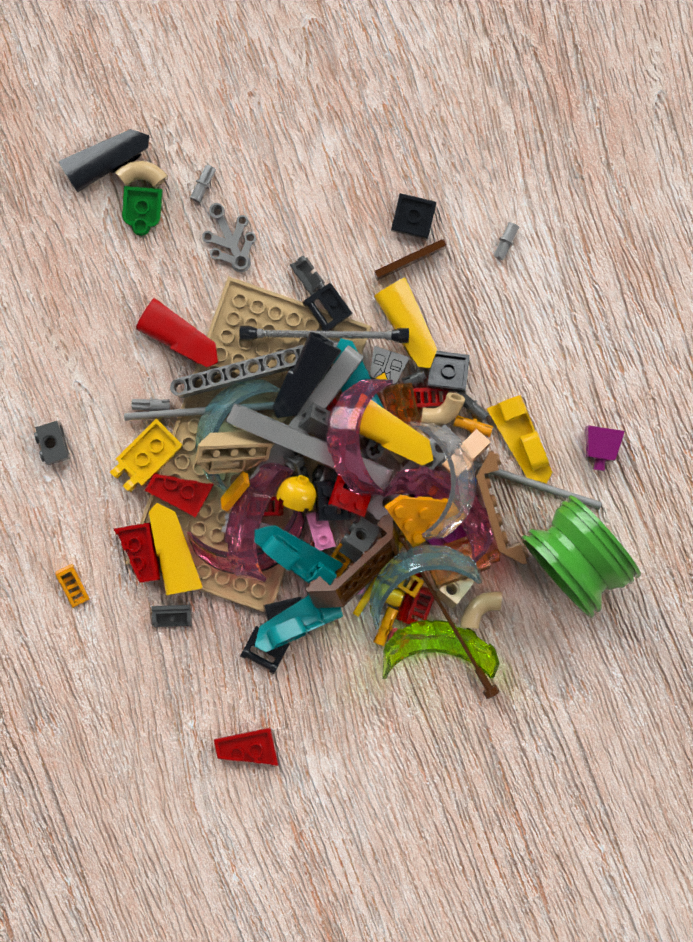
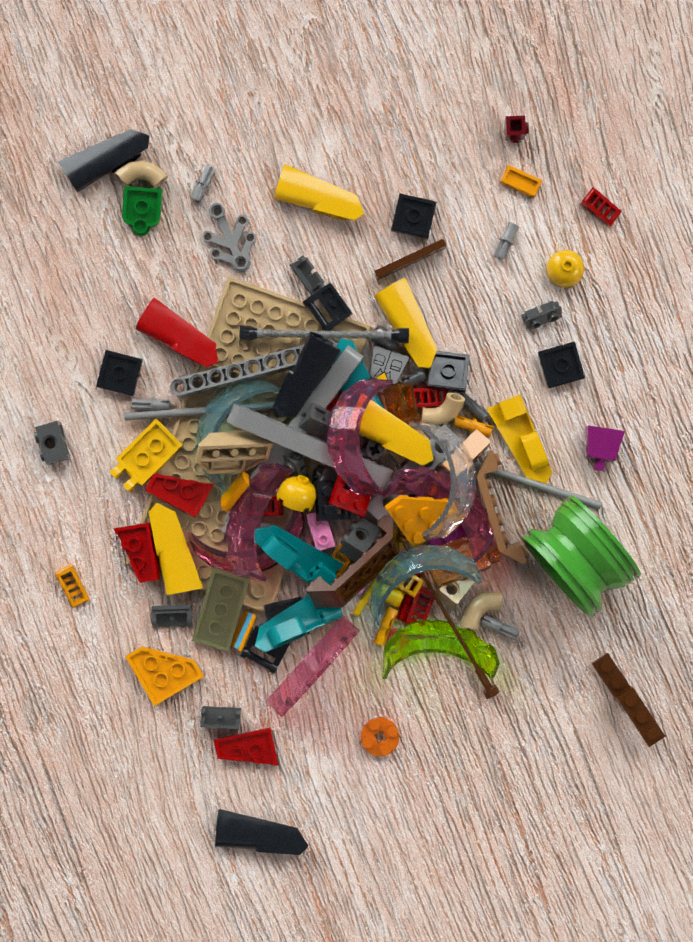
(119, 373): none -> black plate
(163, 672): none -> light orange plate
(220, 717): none -> dark grey hinge
(221, 609): none -> olive plate
(243, 630): none -> light orange slope
(263, 836): none -> black panel
(313, 666): none -> clear pink windscreen
(315, 194): none -> yellow panel
(374, 727): none -> orange plate
(384, 343): none -> flat silver piece
(500, 627): none -> light grey axle
(515, 128): none -> dark red brick
(521, 181): none -> light orange tile
(550, 312): none -> dark grey hinge
(561, 365): none -> black plate
(565, 268): none -> yellow cylinder
(597, 212): none -> red slope
(628, 700): none -> reddish brown bracket

